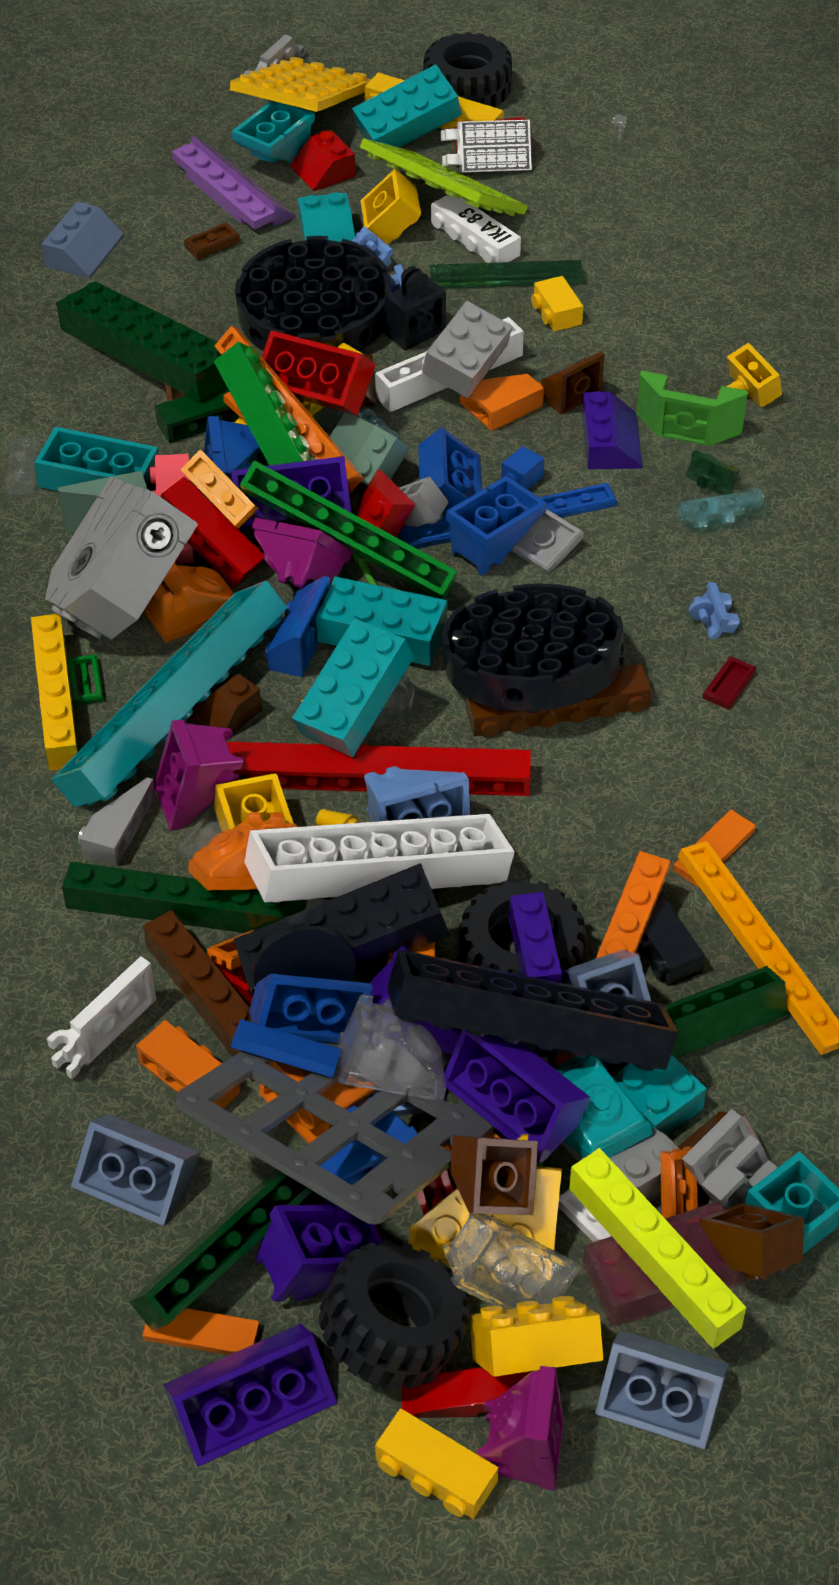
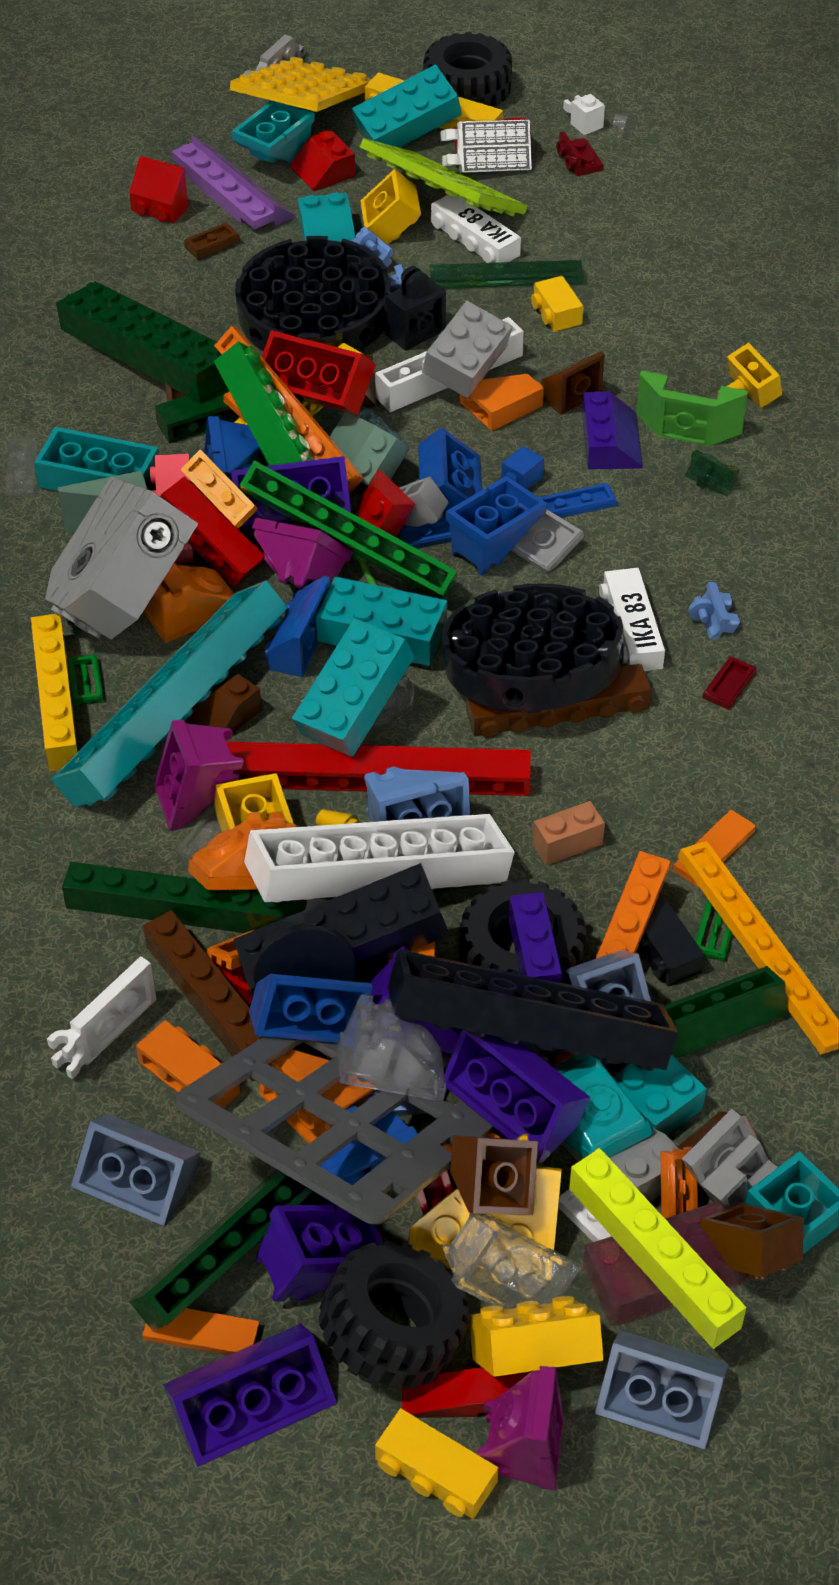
(81, 241): sand blue slope -> none
(115, 825): light grey slope -> none
(158, 190): none -> red slope
(286, 1048): blue tile -> none
(568, 833): none -> nougat brick
(578, 155): none -> dark red bracket
(586, 113): none -> white brick
(641, 635): none -> white brick
(709, 951): none -> green tile
(720, 507): clear light blue brick -> none

